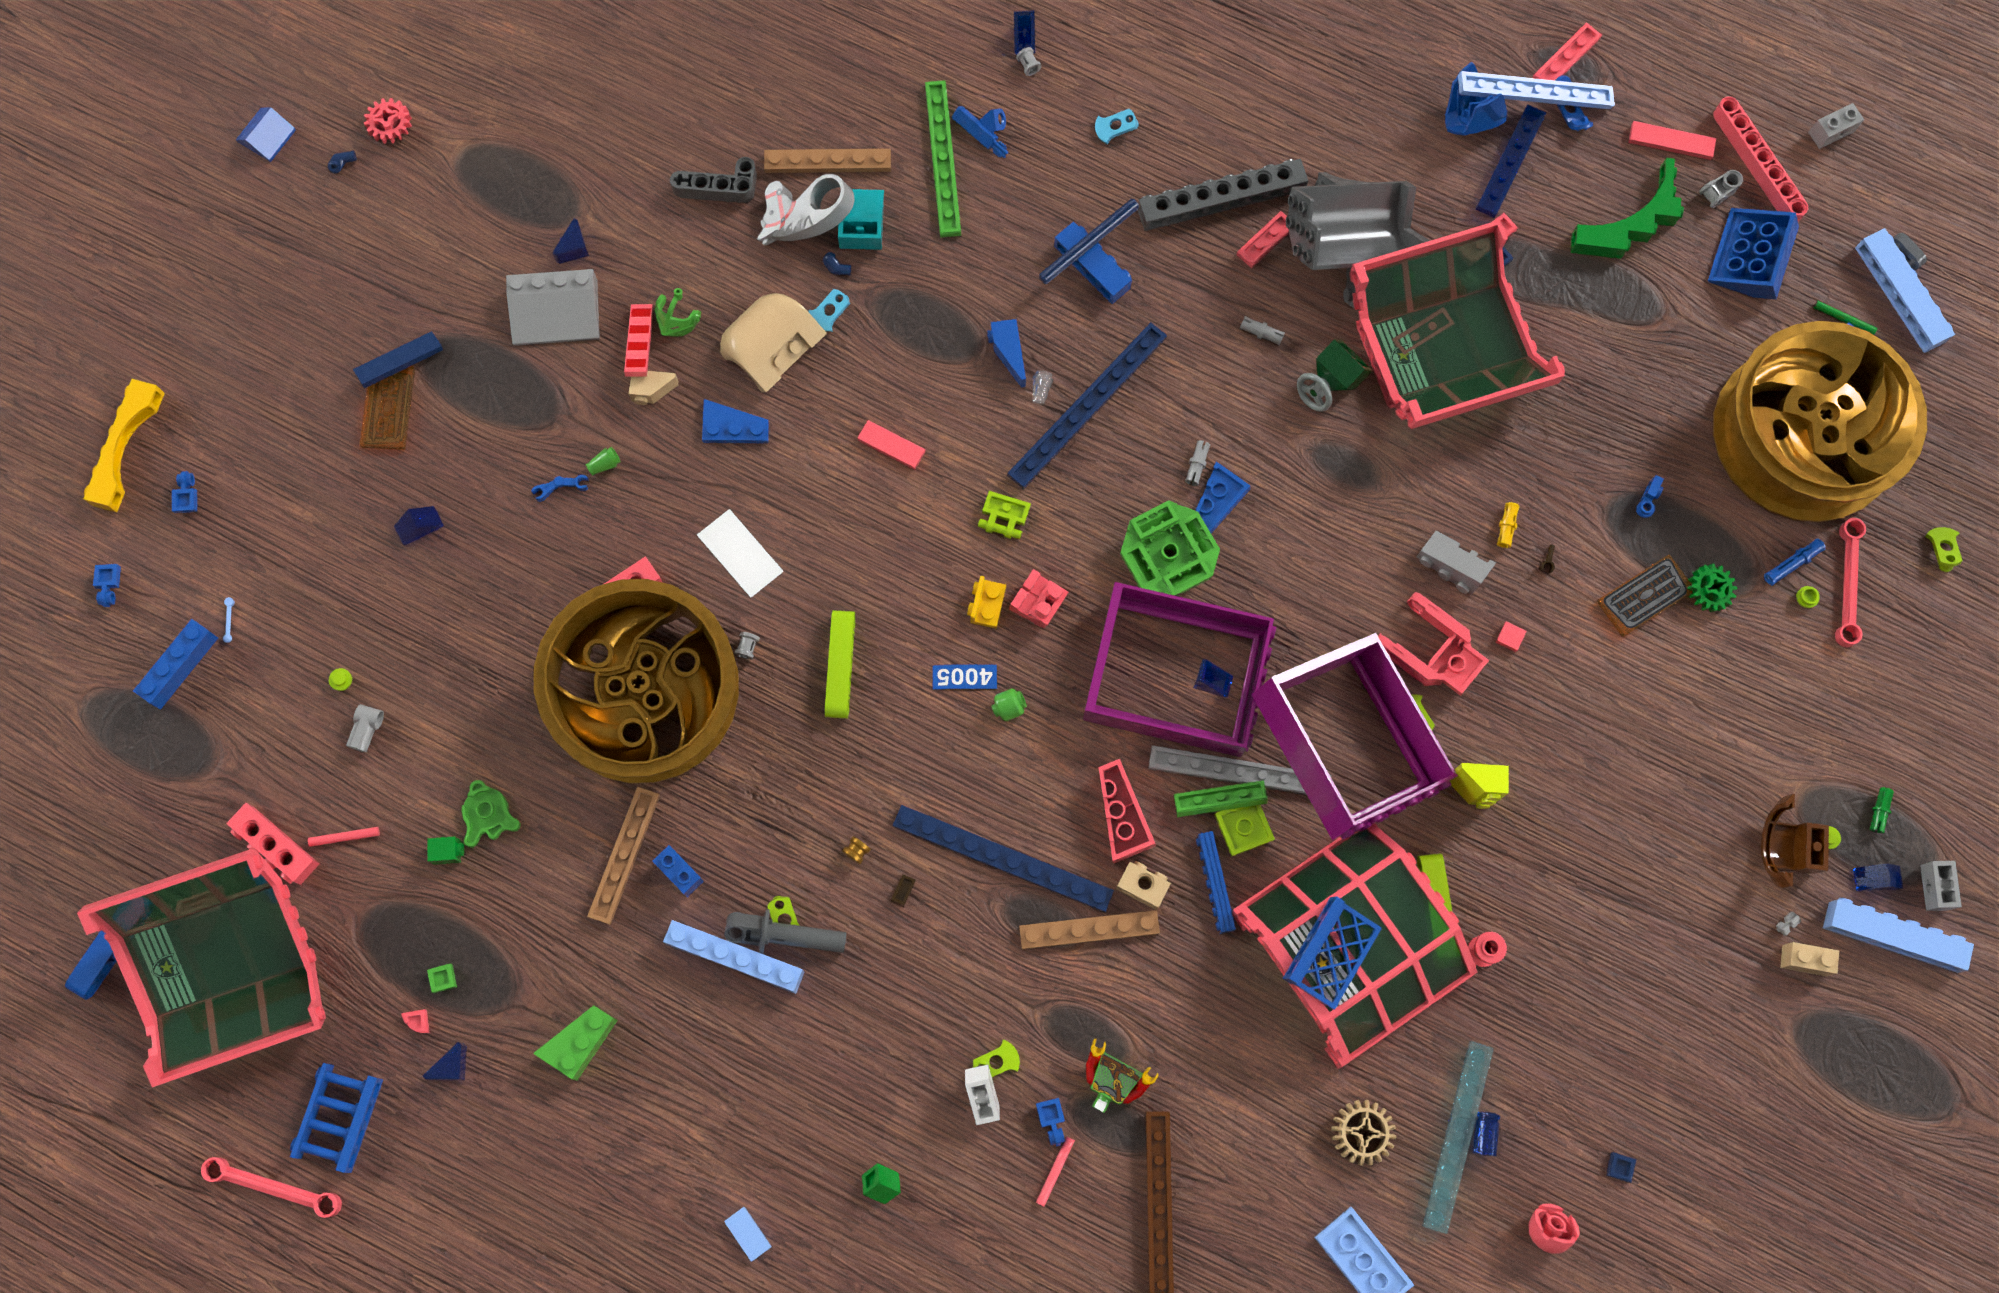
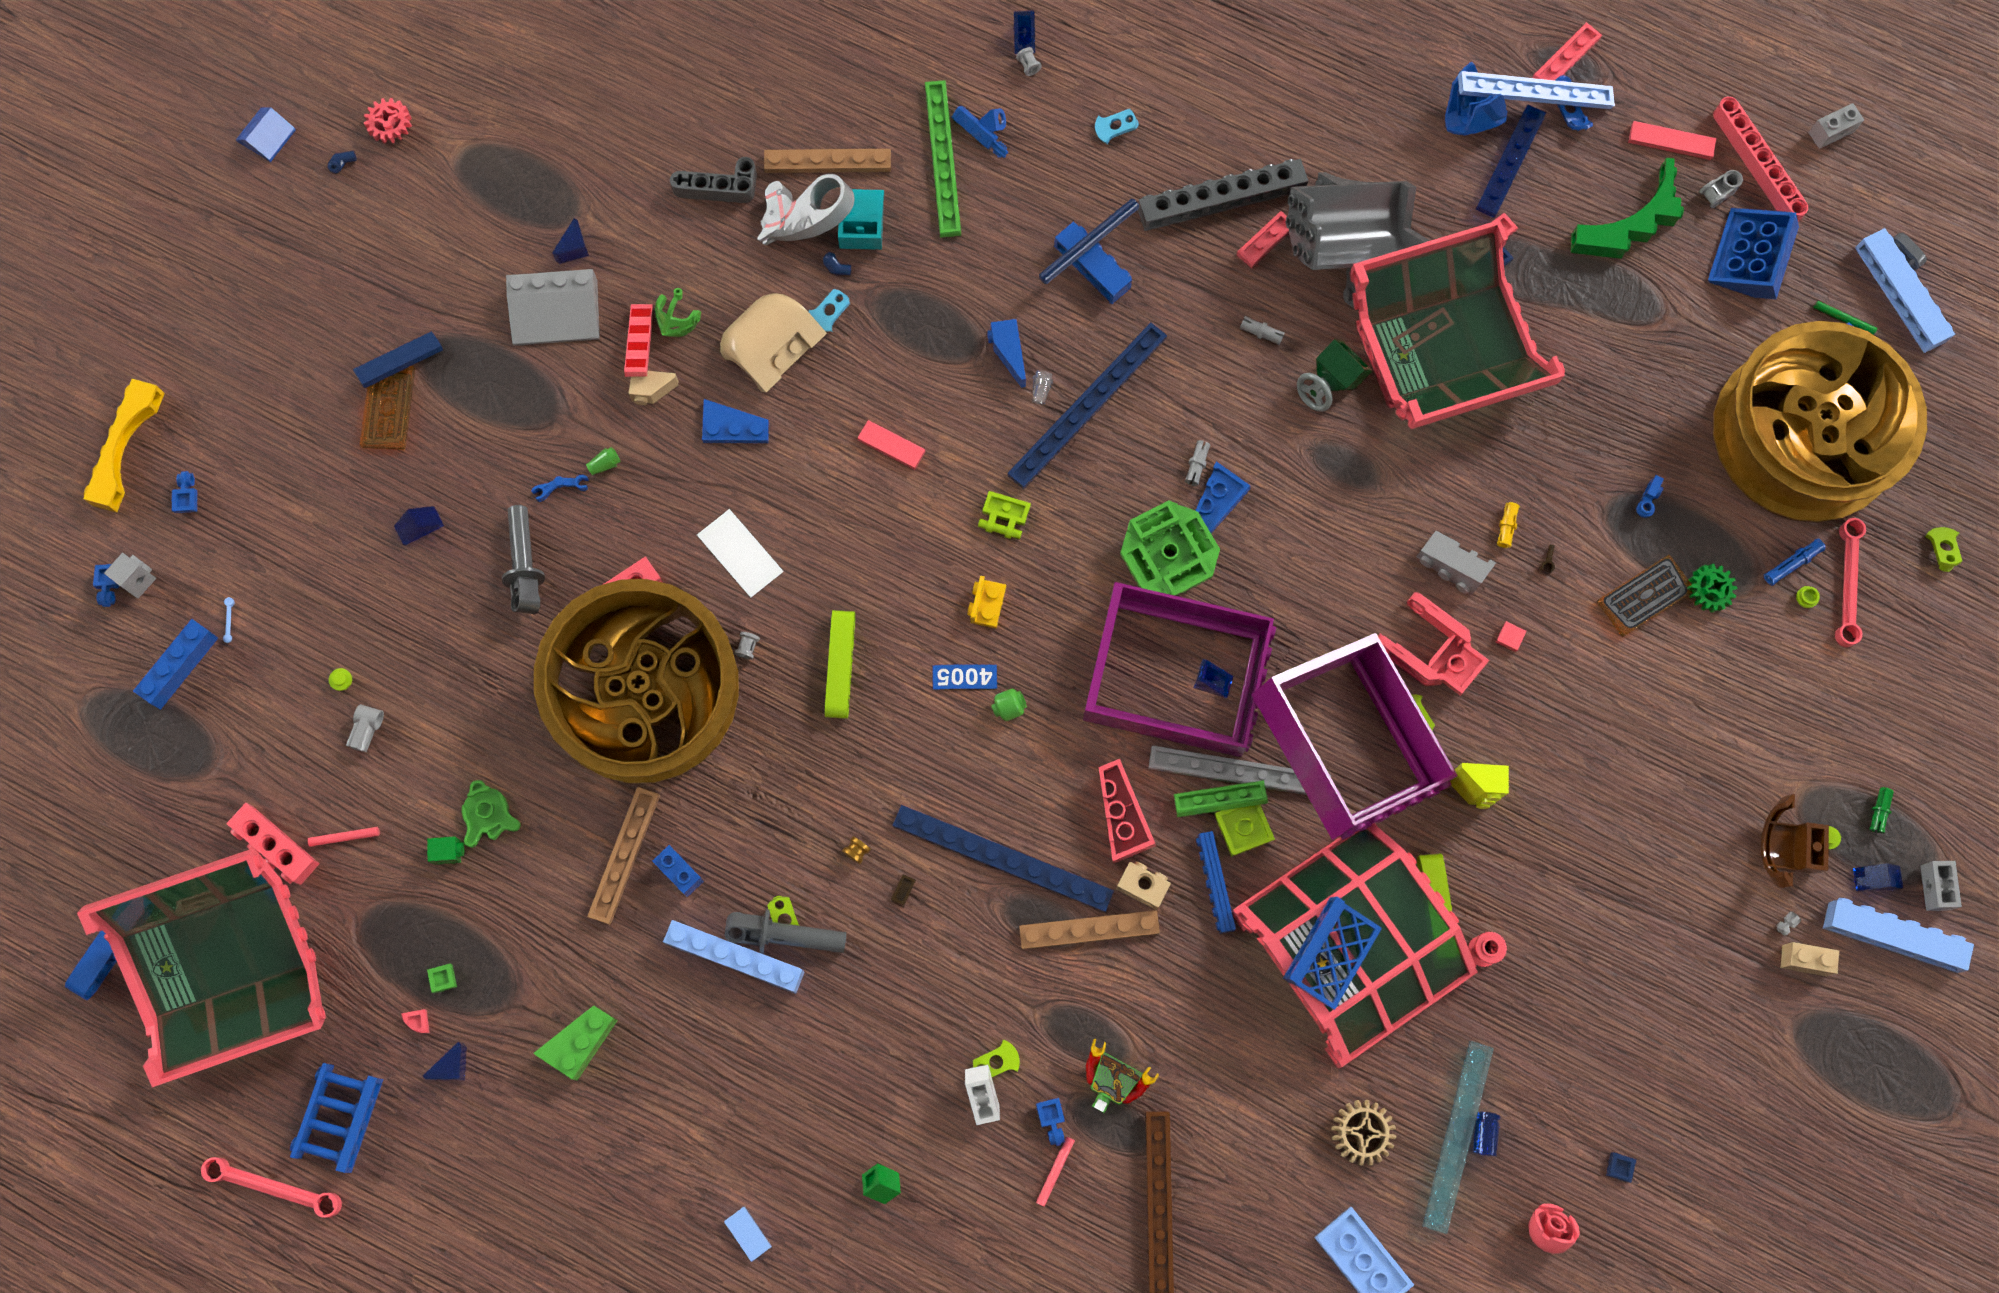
(131, 574): none -> light grey brick
(523, 578): none -> dark grey piece
(1038, 599): coral hips -> none

